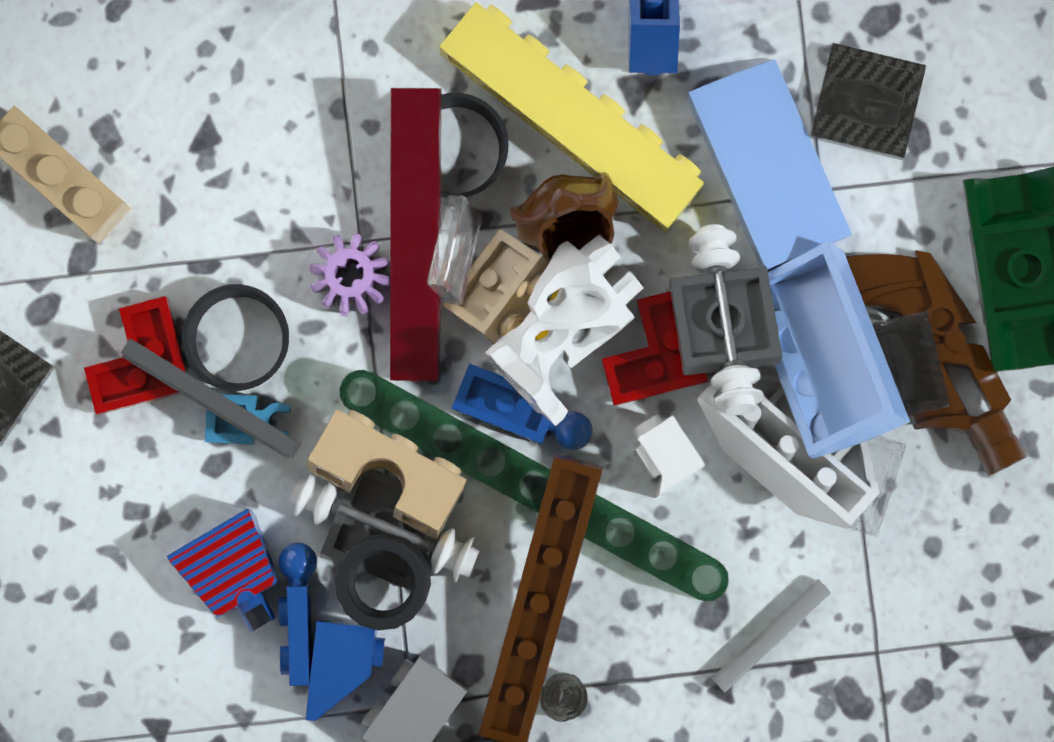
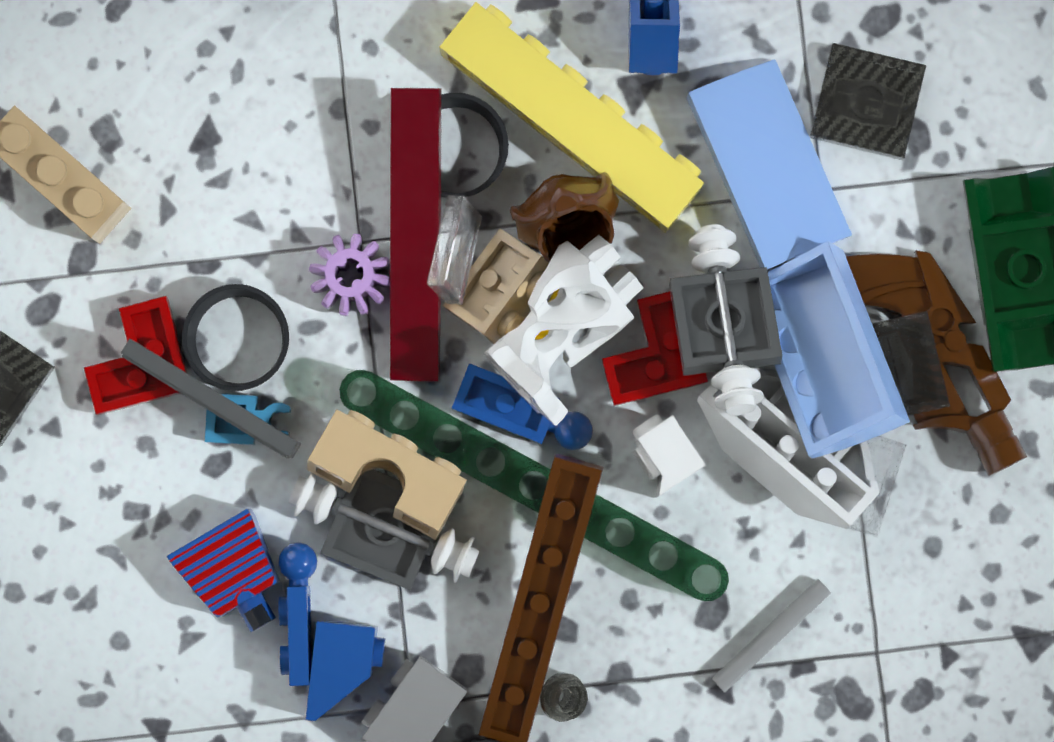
(371, 617): black tyre -> none

